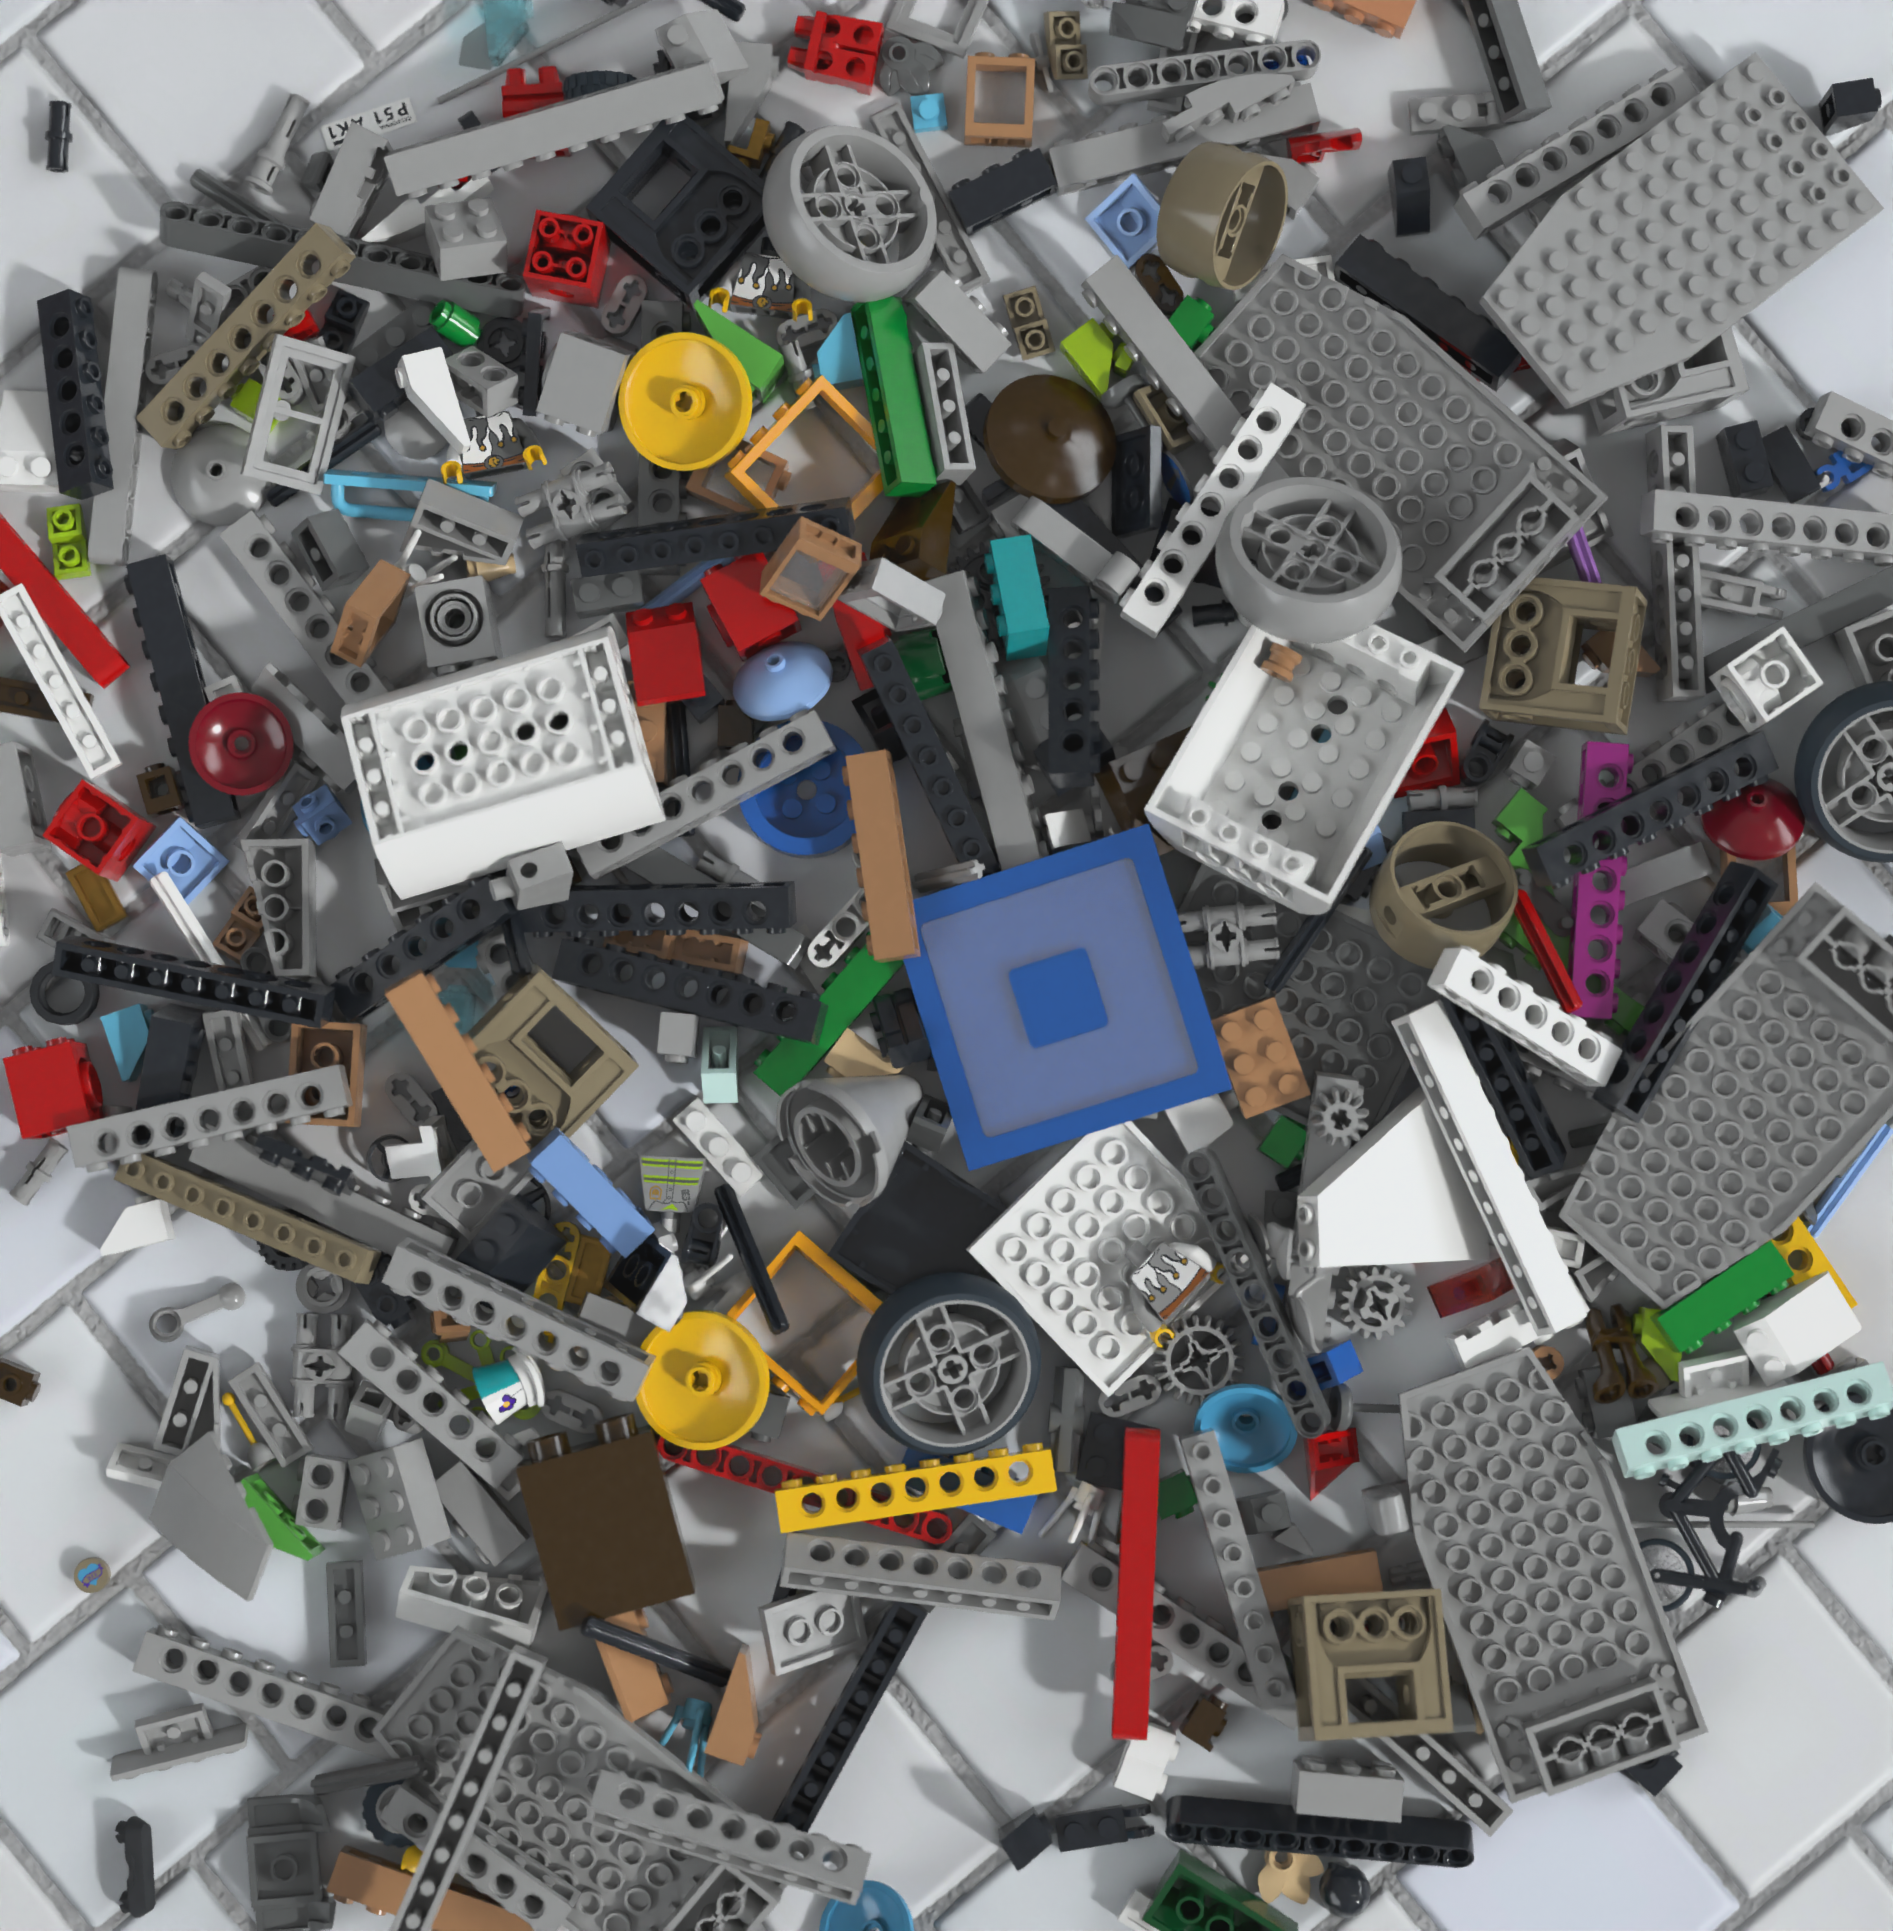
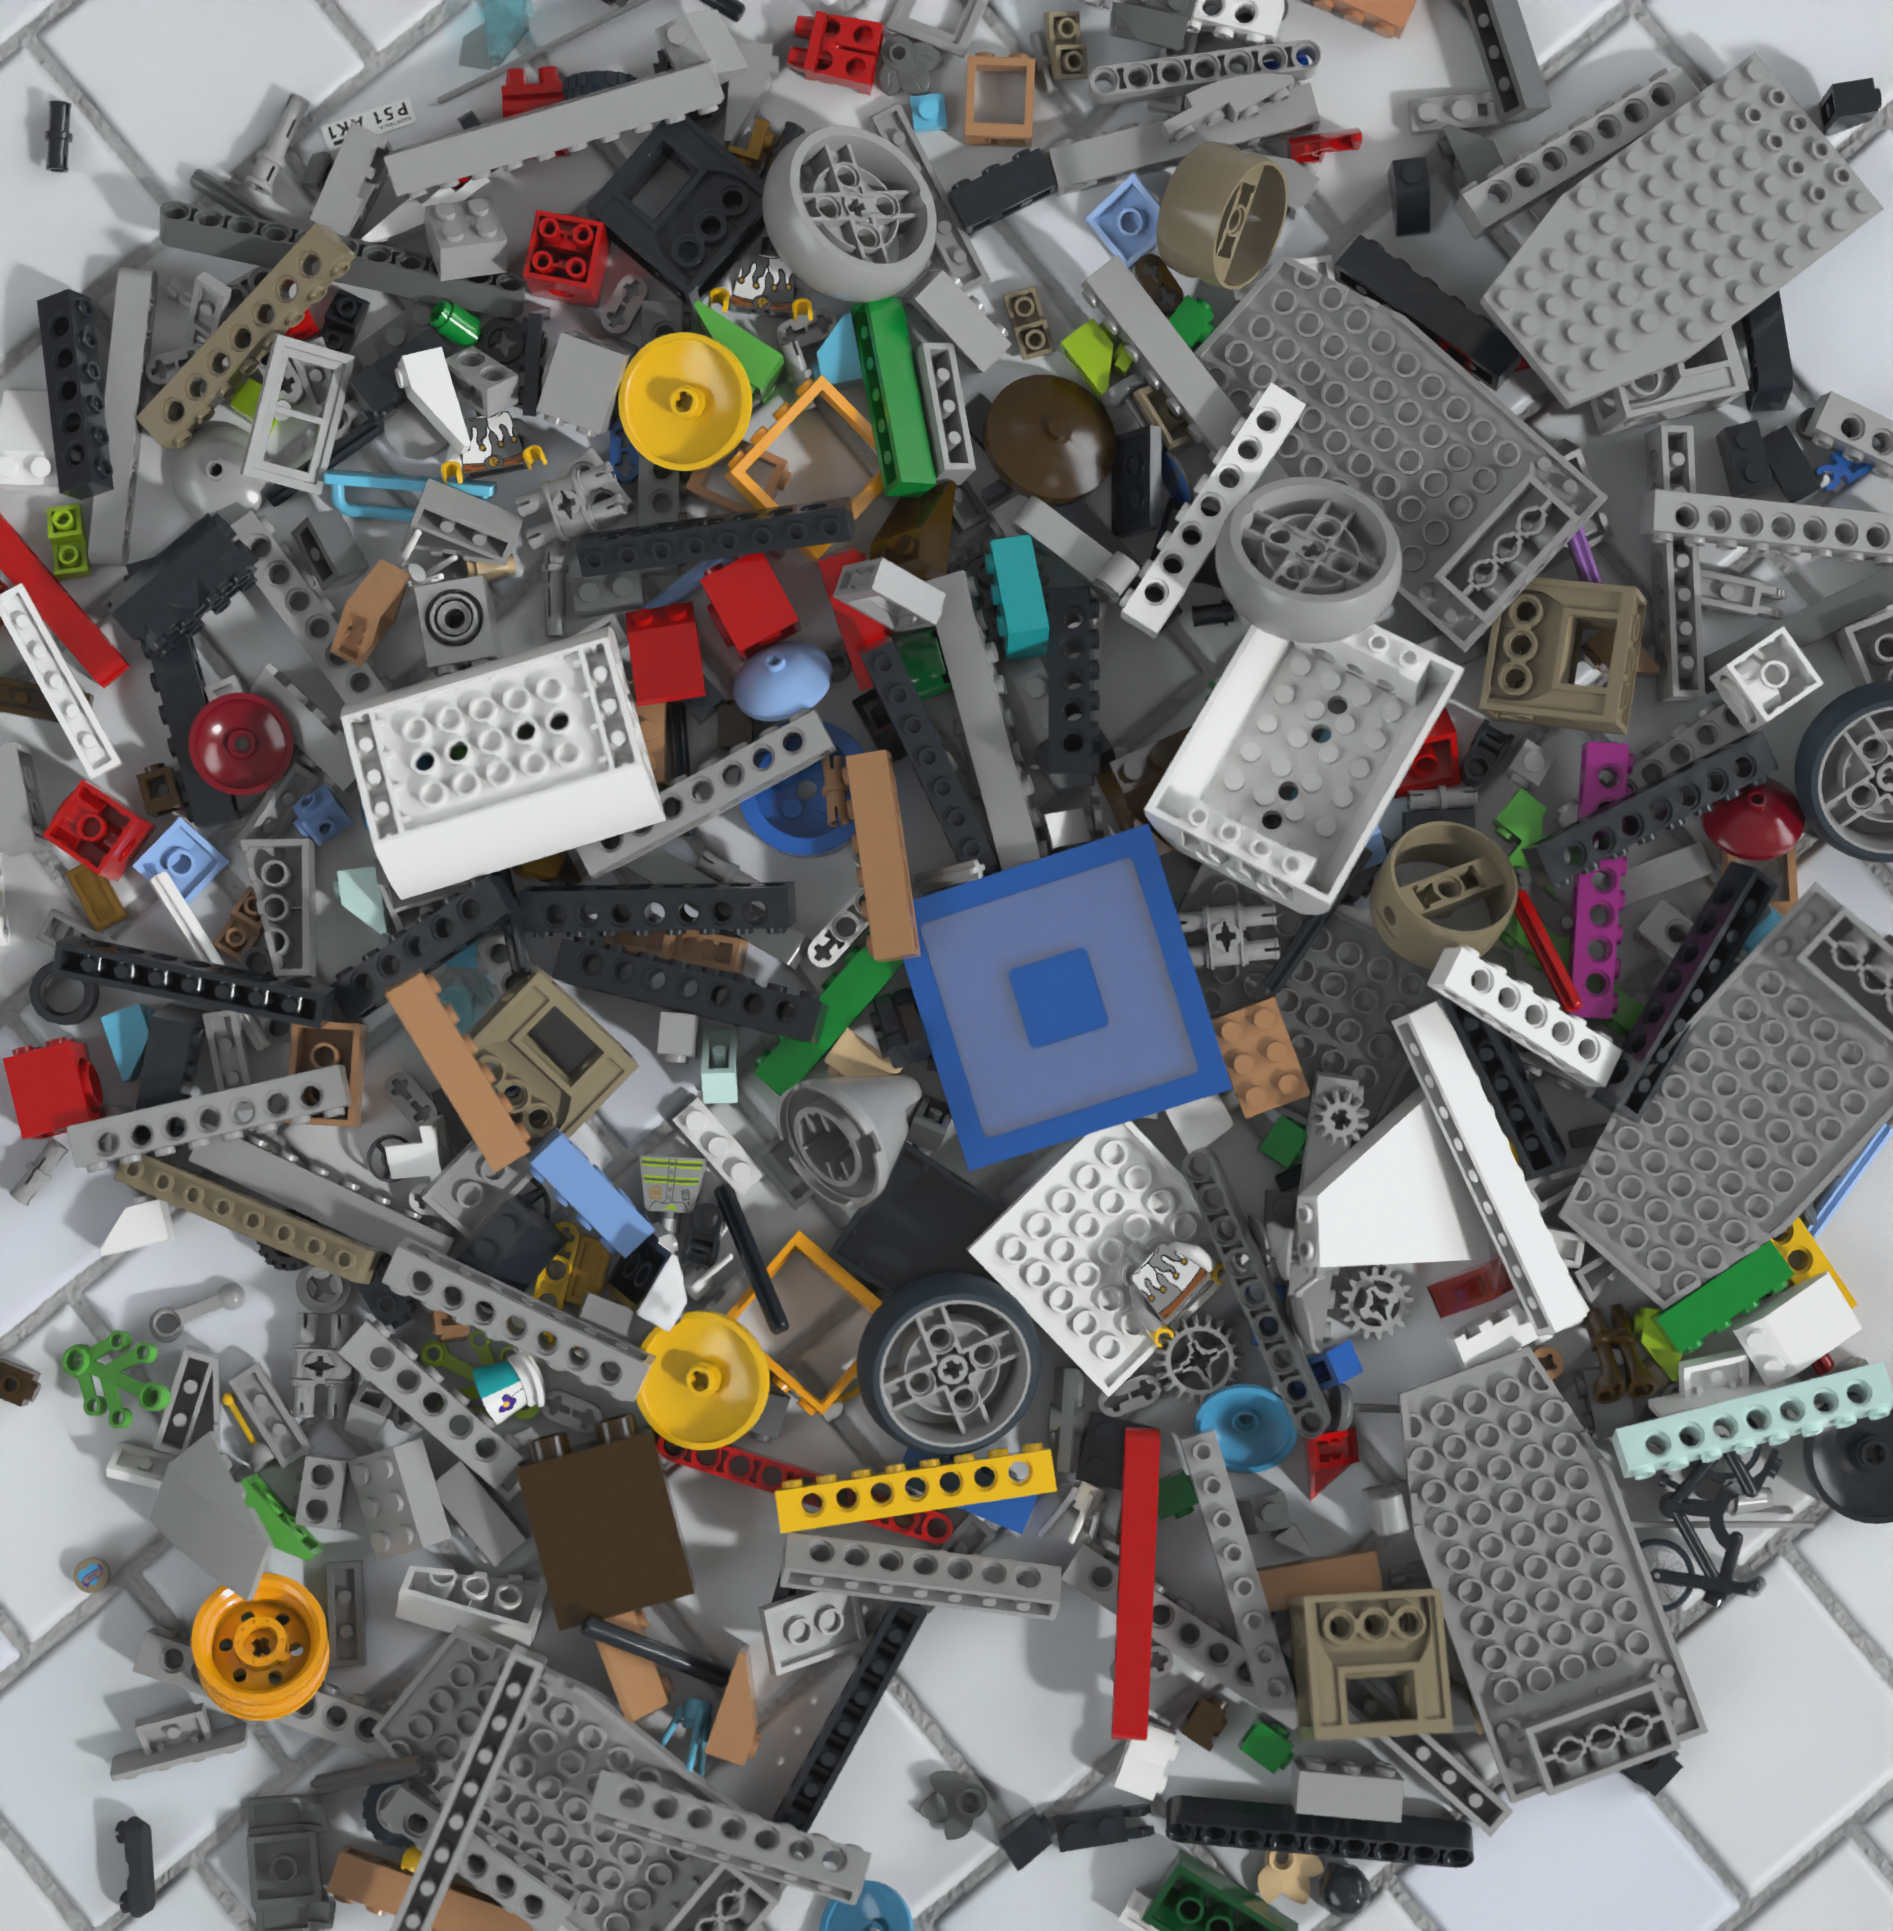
(112, 1377): none -> bright green plant
(183, 584): none -> black brick
(255, 1696): none -> light orange wheel
(276, 1152): black wing -> none
(361, 896): none -> light aqua slope
(535, 878): light grey torso -> none
(617, 452): none -> blue beam
(810, 569): medium nougat window -> none
(835, 791): none -> medium nougat pin
(948, 1803): none -> dark grey plate
(1267, 1745): none -> green brick
(1281, 662): medium nougat wheel -> none
(1767, 357): none -> black beam

